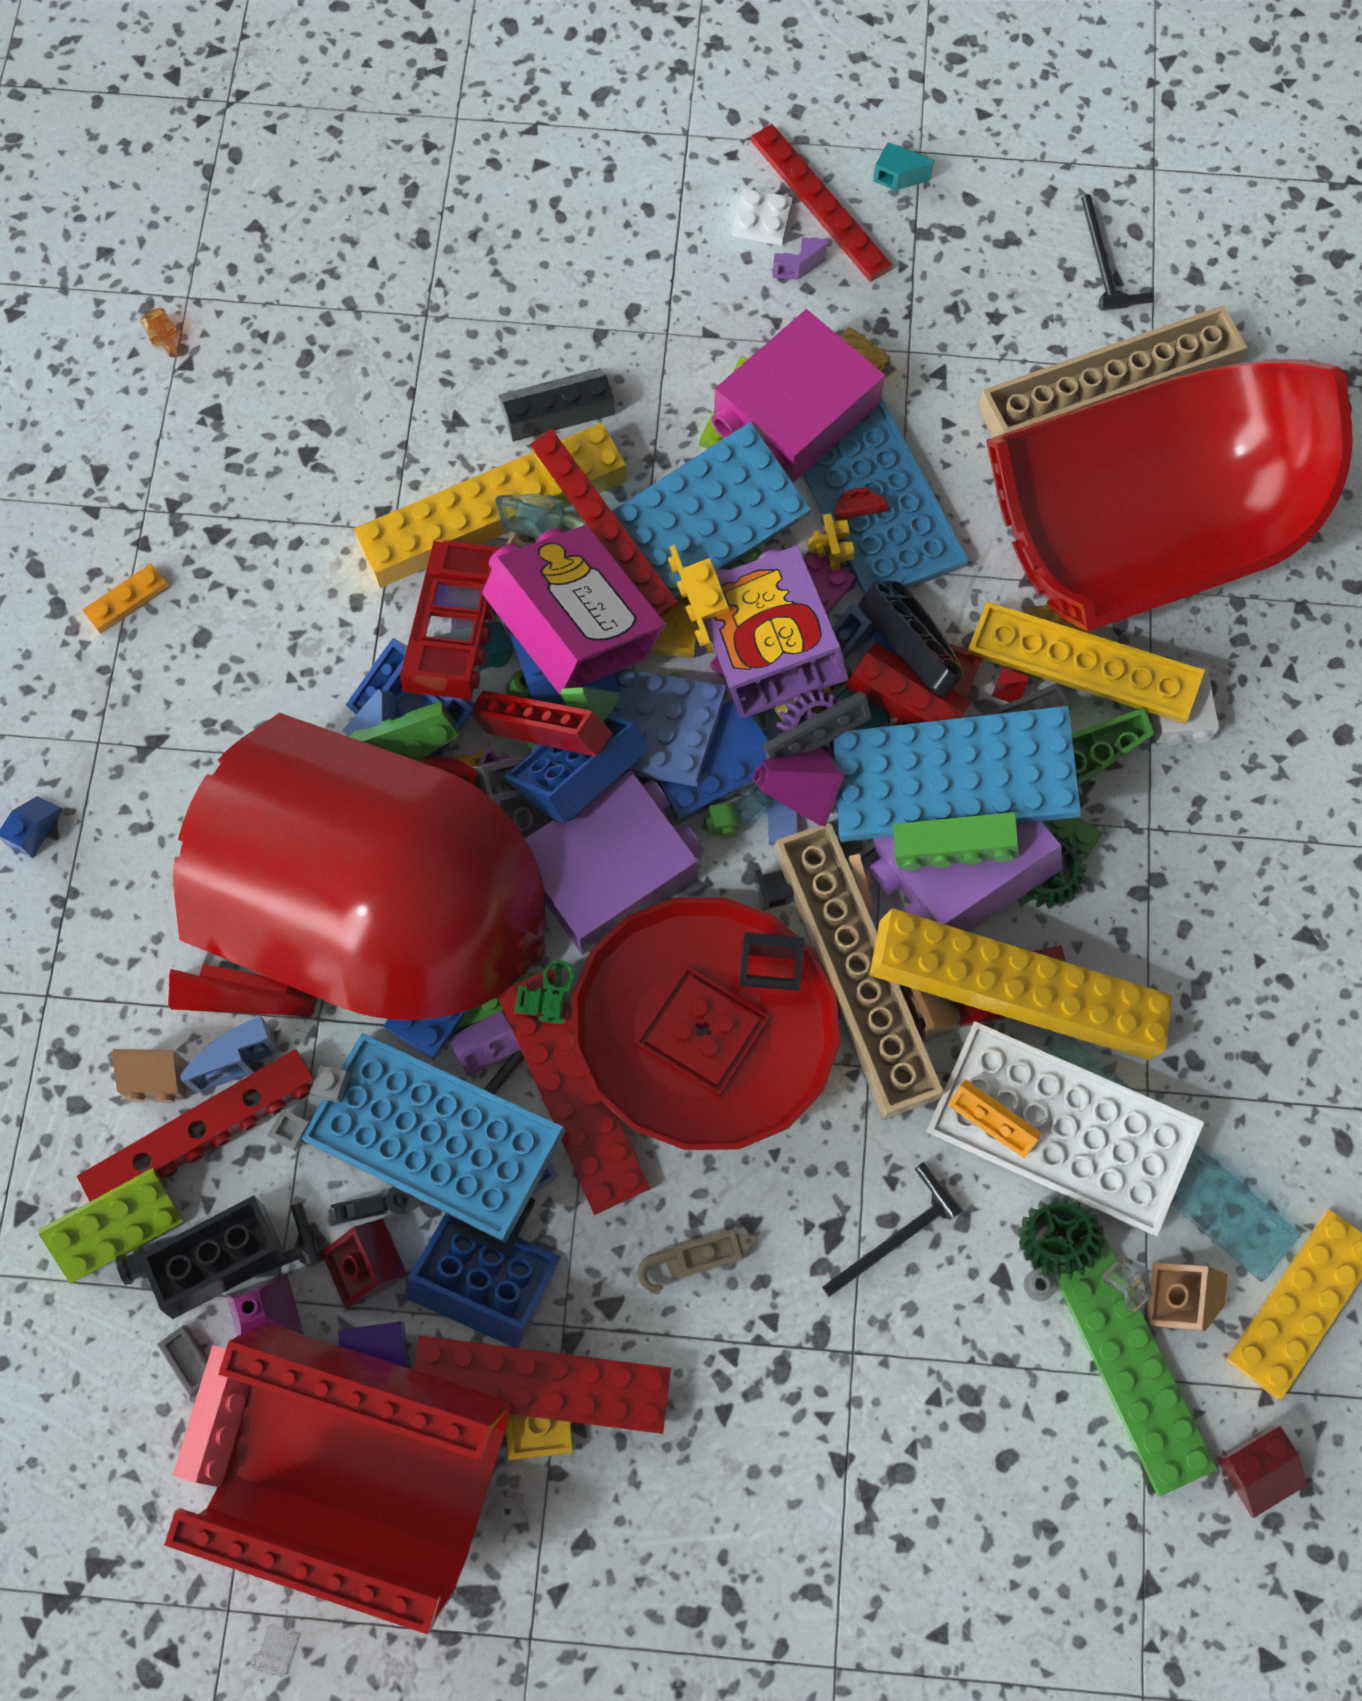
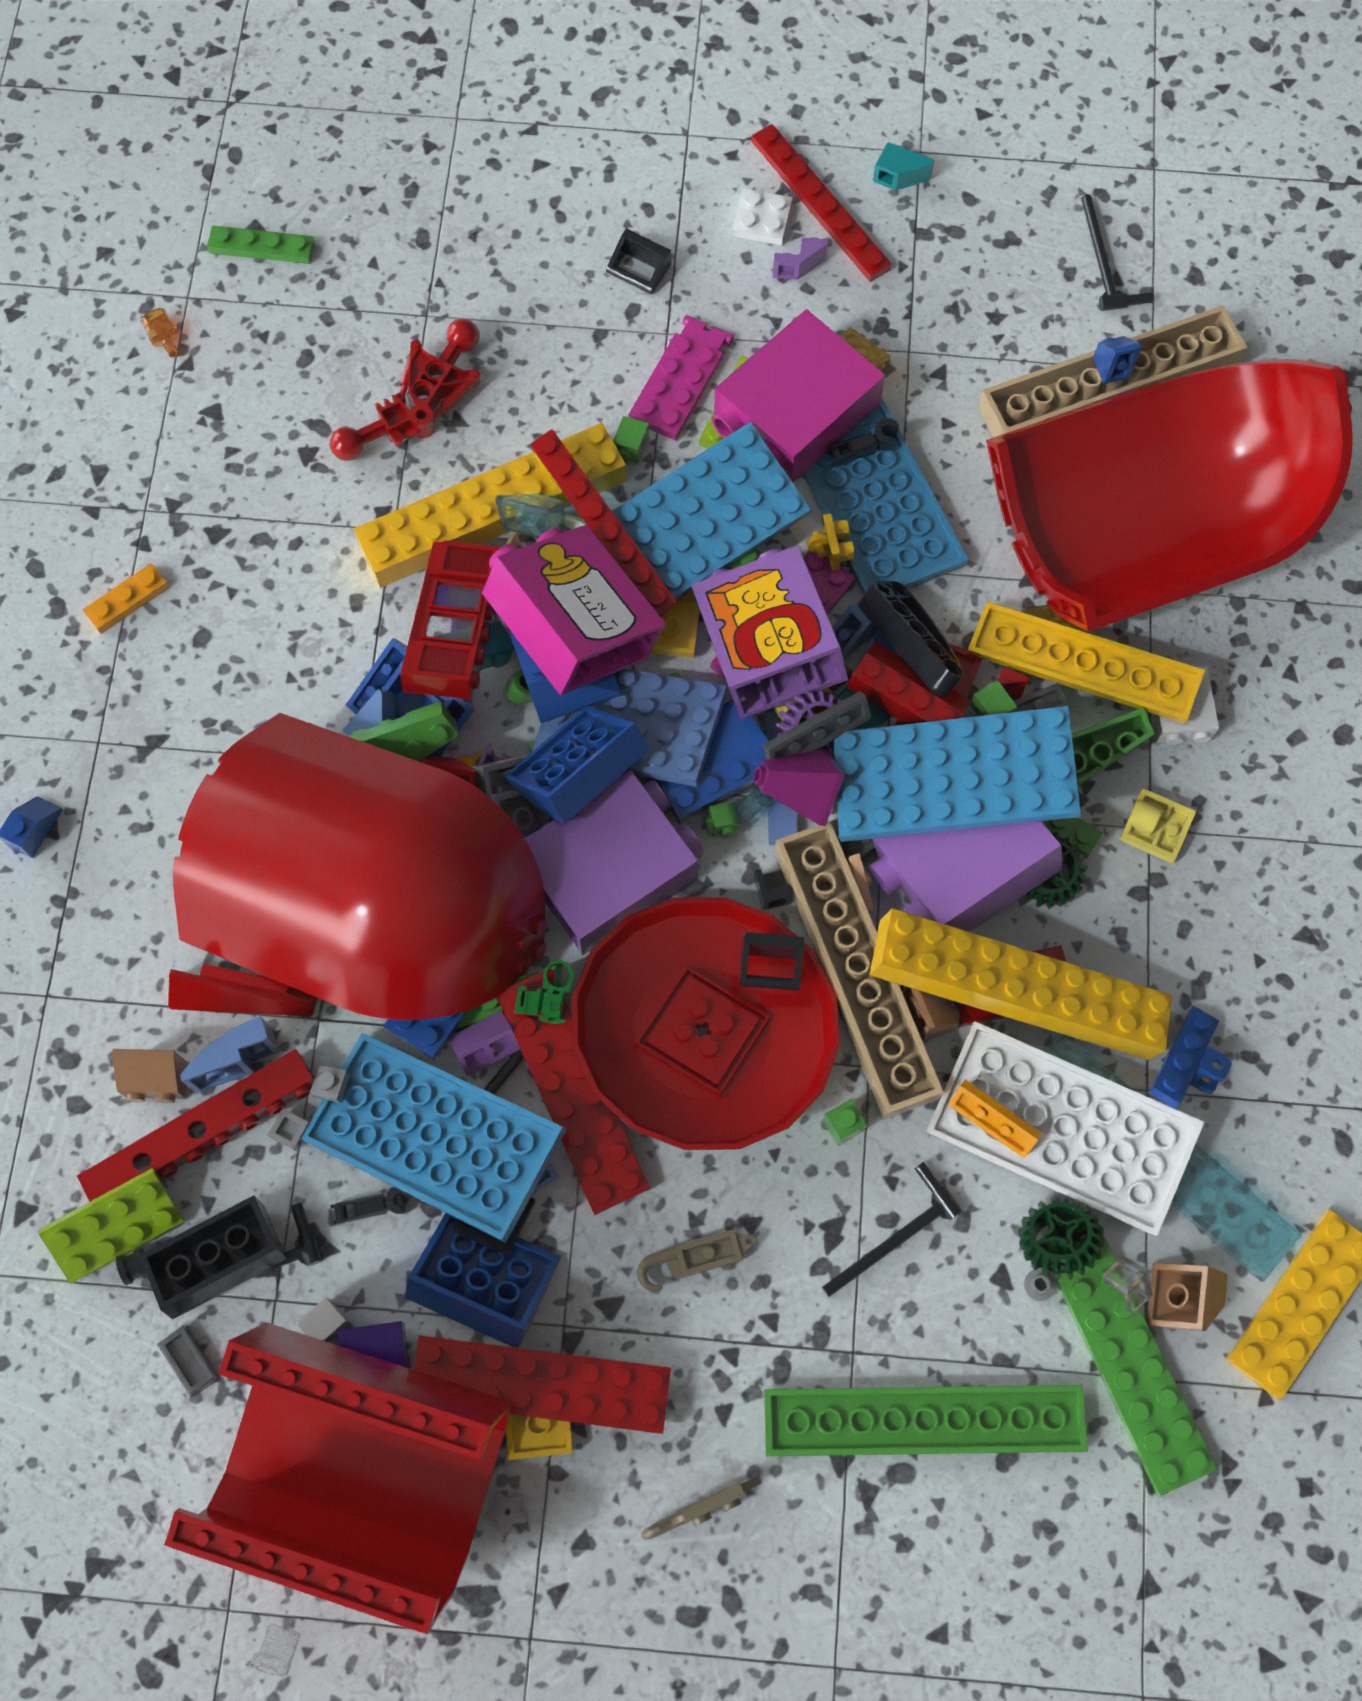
(212, 1425): coral brick -> none
(261, 244): none -> bright green plate
(265, 1302): magenta slope -> none
(323, 1321): none -> white brick
(363, 1262): dark red slope -> none
(396, 418): none -> red piece
(541, 723): red brick -> none
(557, 404): black slope -> none
(596, 700): bright green slope -> none
(631, 439): none -> bright green brick
(644, 251): none -> black tile
(680, 377): none -> dark pink hinge
(701, 1510): none -> dark tan plate
(703, 591): yellow bracket -> none
(844, 1122): none -> bright green brick
(859, 503): red tile -> none
(865, 443): none -> black piece
(925, 1420): none -> bright green plate
(956, 841): bright green brick -> none
(992, 701): none -> bright green brick
(1116, 358): none -> blue slope
(1157, 825): none -> light yellow plate
(1190, 1060): none -> blue plate
(1264, 1469): dark red slope -> none

